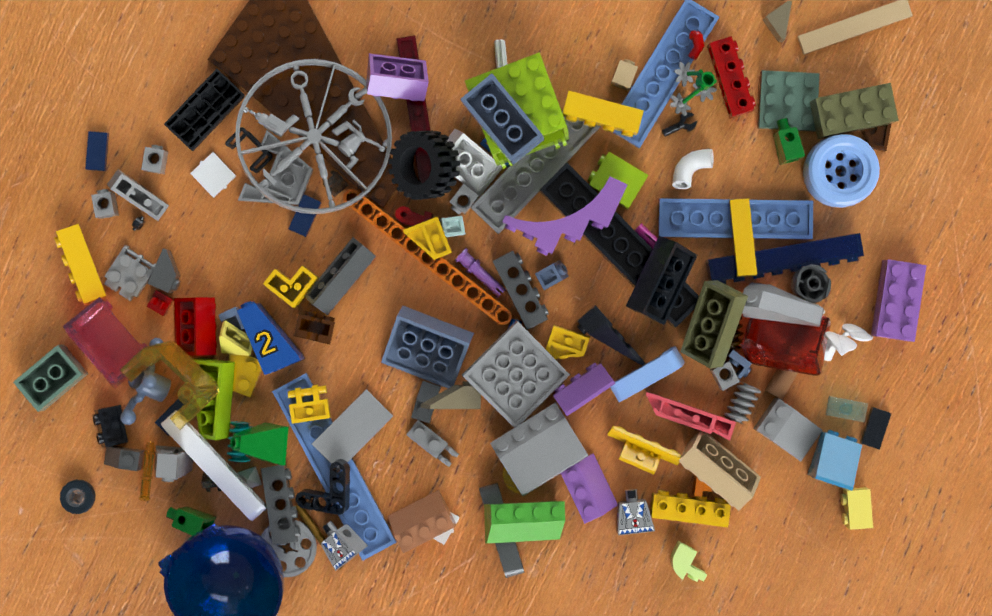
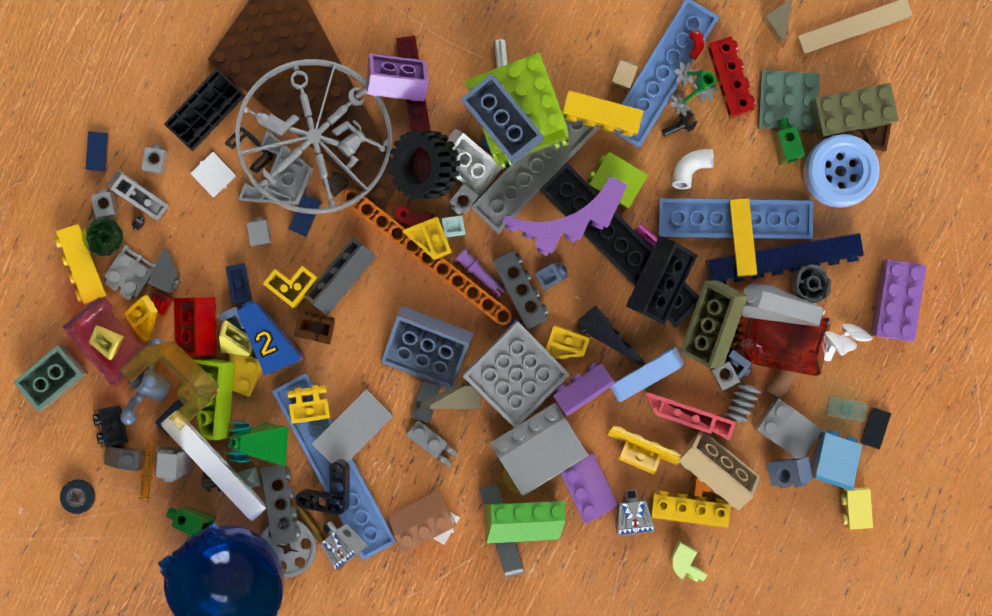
(102, 236): none -> clear green cylinder
(106, 341): none -> light yellow slope
(142, 317): none -> yellow wing
(239, 283): none -> dark blue plate
(259, 232): none -> light grey brick
(790, 472): none -> sand blue brick

